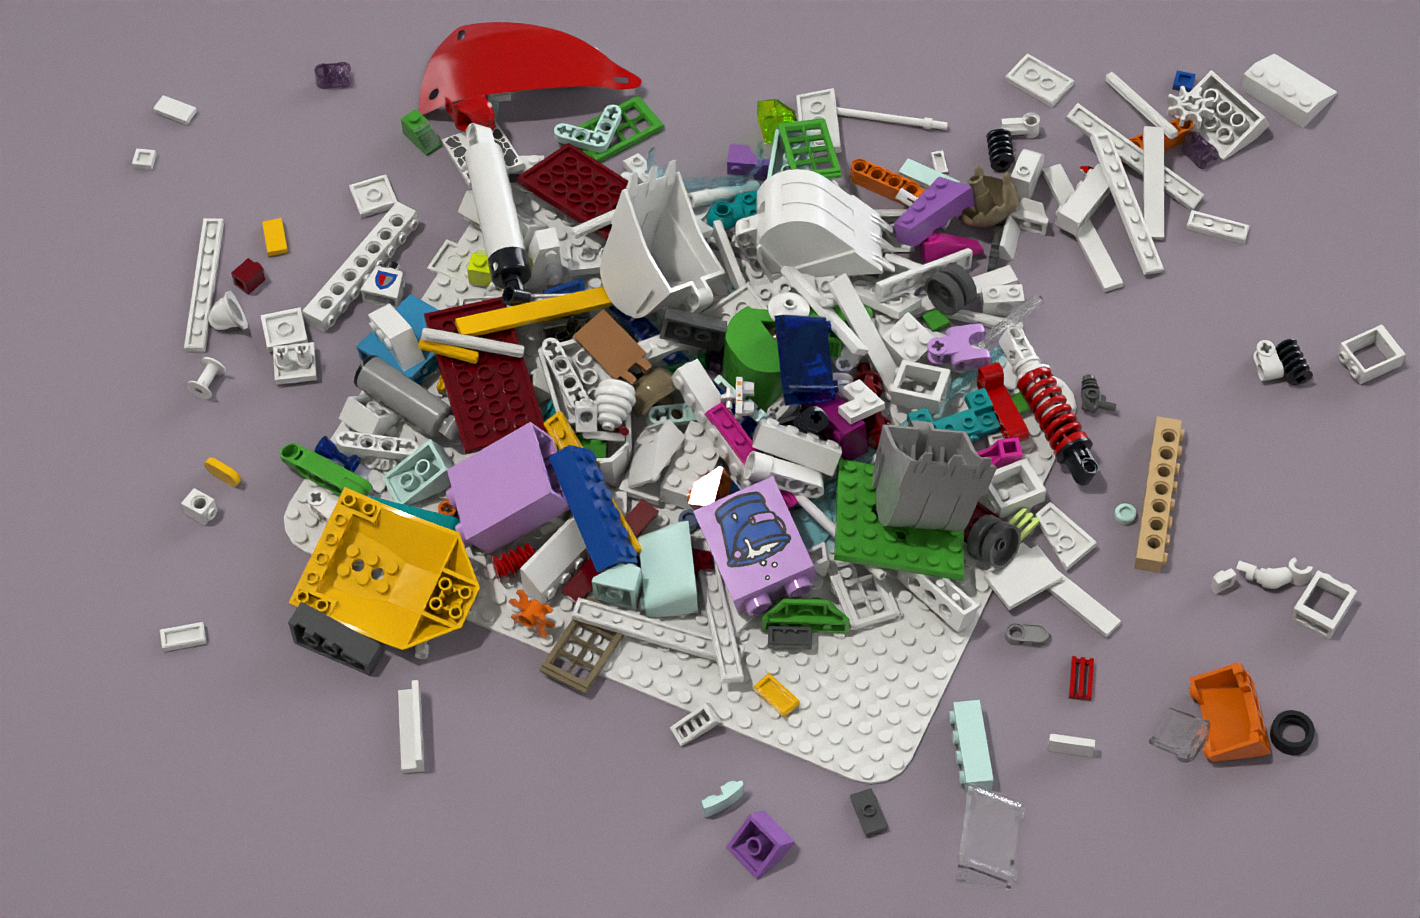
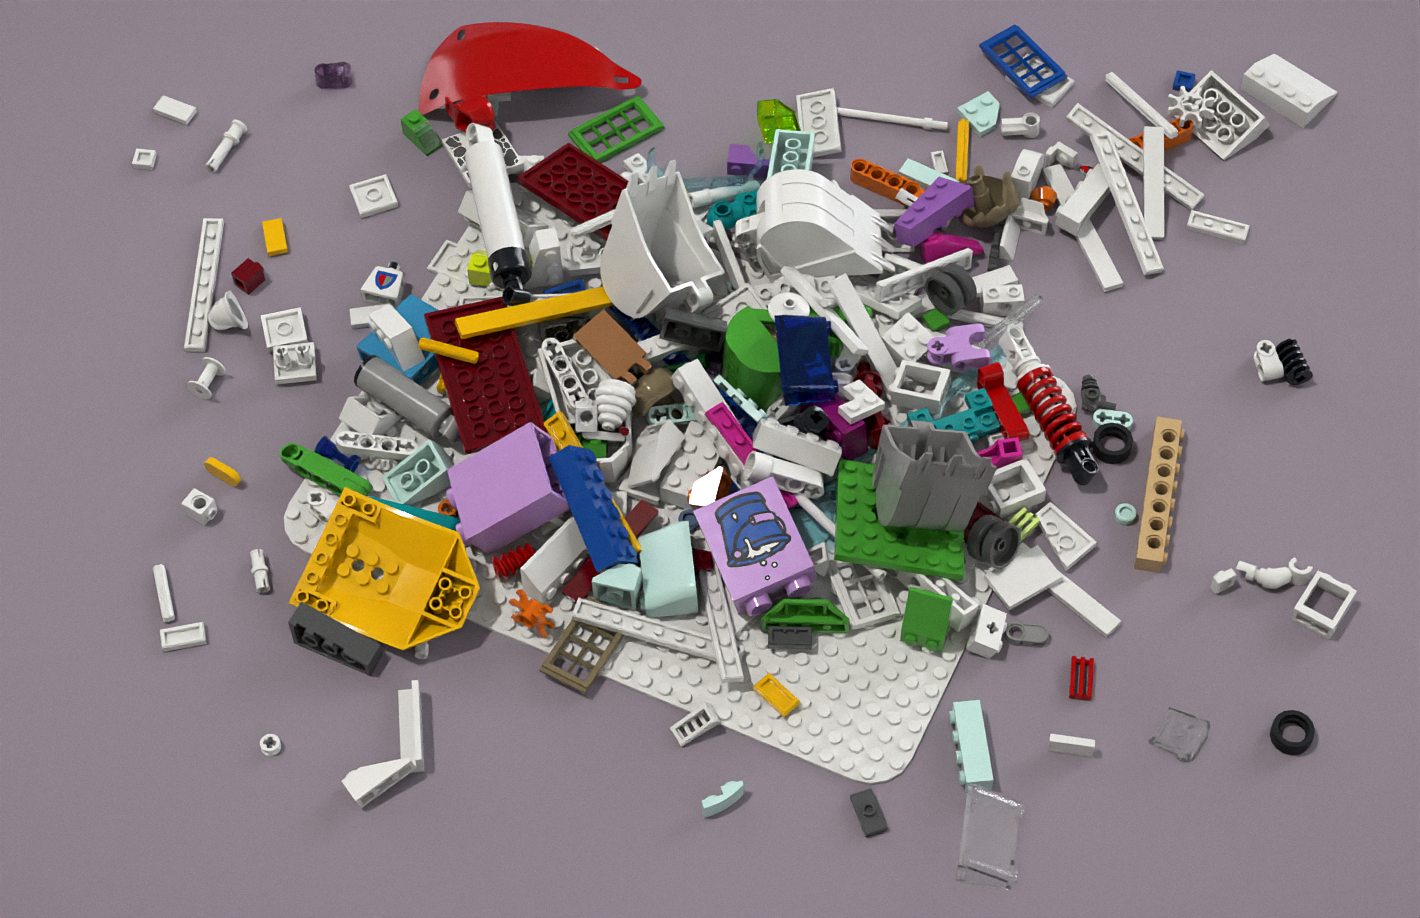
(163, 593): none -> white axle
(230, 139): none -> white pin
(259, 571): none -> white pin
(270, 751): none -> white bush
(354, 272): white brick -> none
(359, 316): none -> white tile
(373, 780): none -> white slope
(472, 342): white axle -> none
(596, 136): light aqua beam -> none
(742, 408): white hips -> none
(760, 843): medium lavender slope -> none
(784, 128): bright green piece -> none
(926, 619): none -> bright green slope
(962, 151): none -> yellow axle
(980, 113): none -> light aqua plate
(987, 631): none -> white brick
(1000, 149): black piece -> none
(1002, 37): none -> blue piece
(1044, 195): none -> orange cone
(1063, 154): none -> white bracket
(1109, 456): none -> black tyre
(1111, 416): none -> light aqua beam
(1198, 149): clear purple piece -> none
(1234, 714): orange windscreen -> none
(1385, 343): white window -> none

